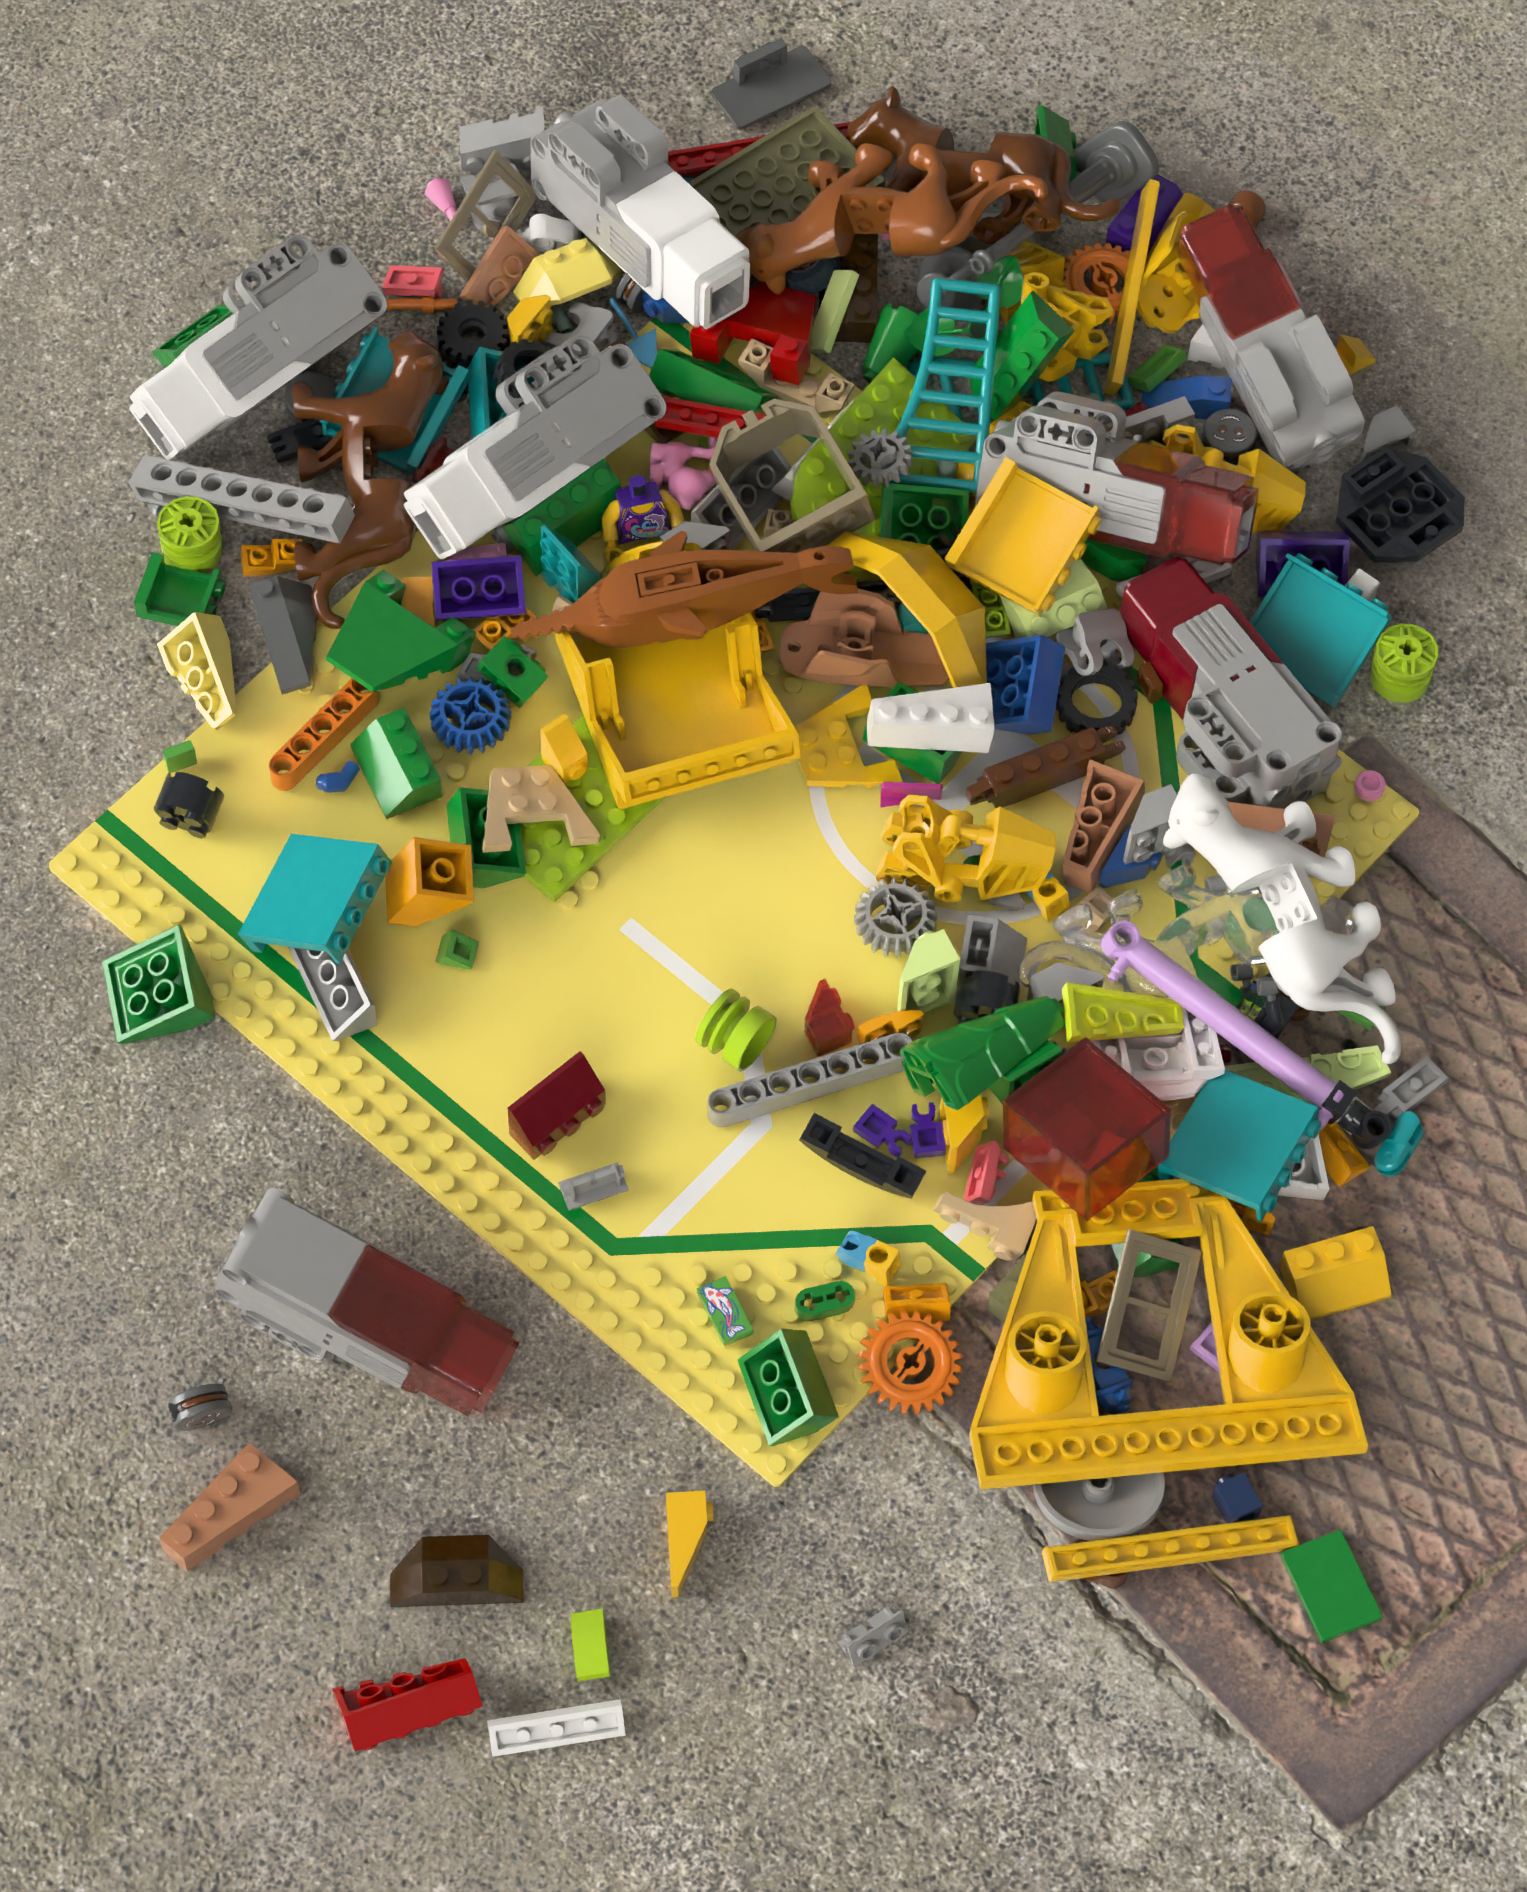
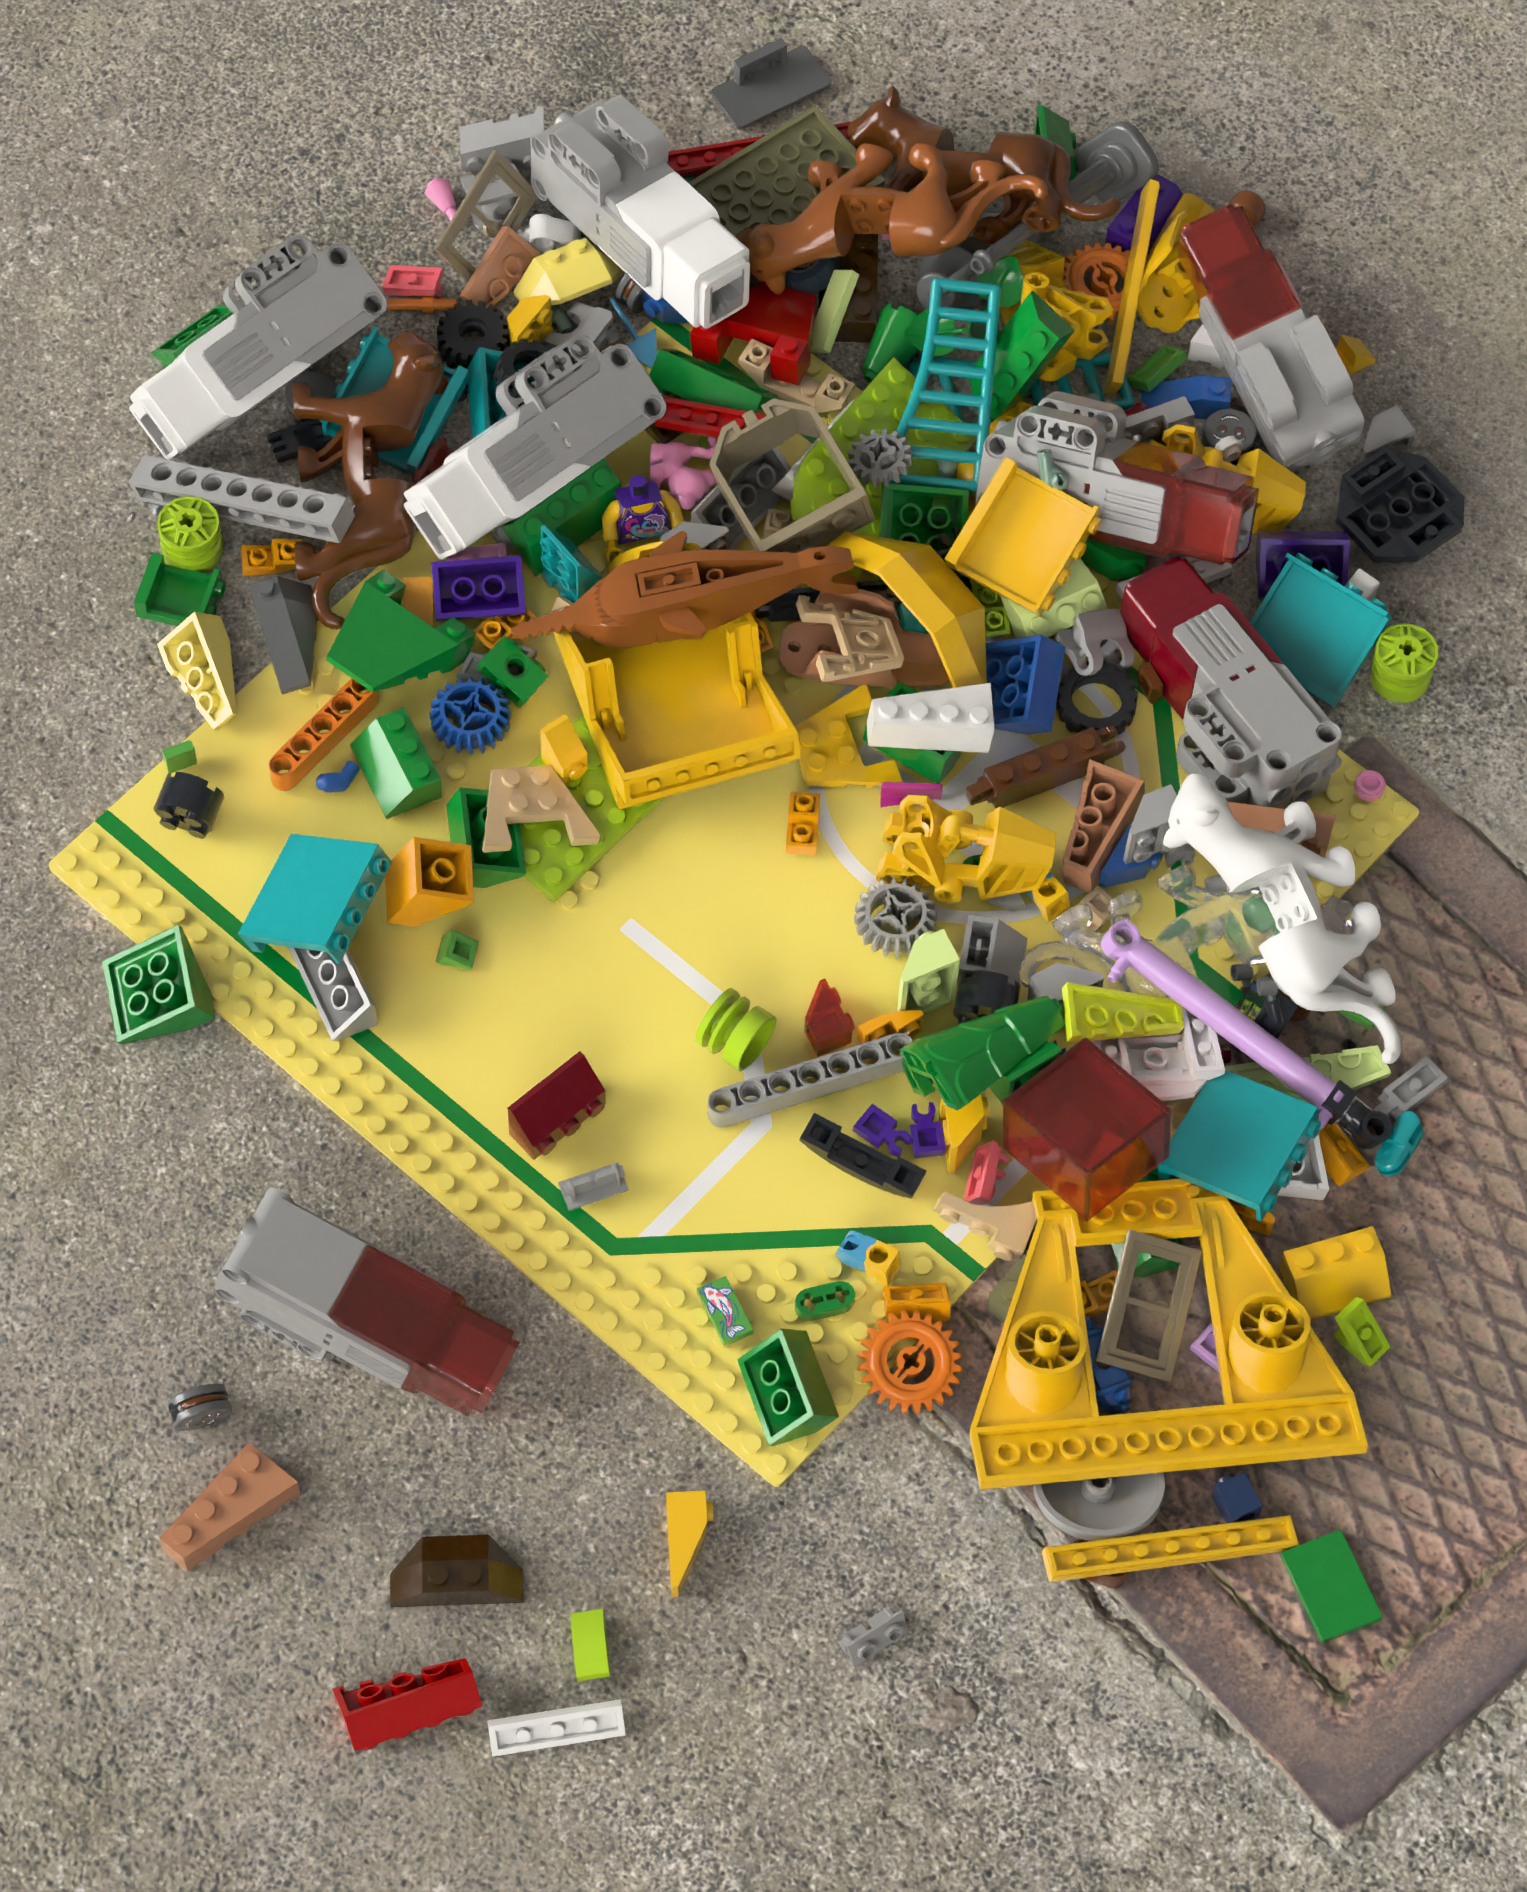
(803, 823): none -> light orange slope
(864, 640): none -> tan wing
(1049, 472): none -> sand green arm
(1230, 447): none -> white plate
(1361, 1332): none -> lime slope

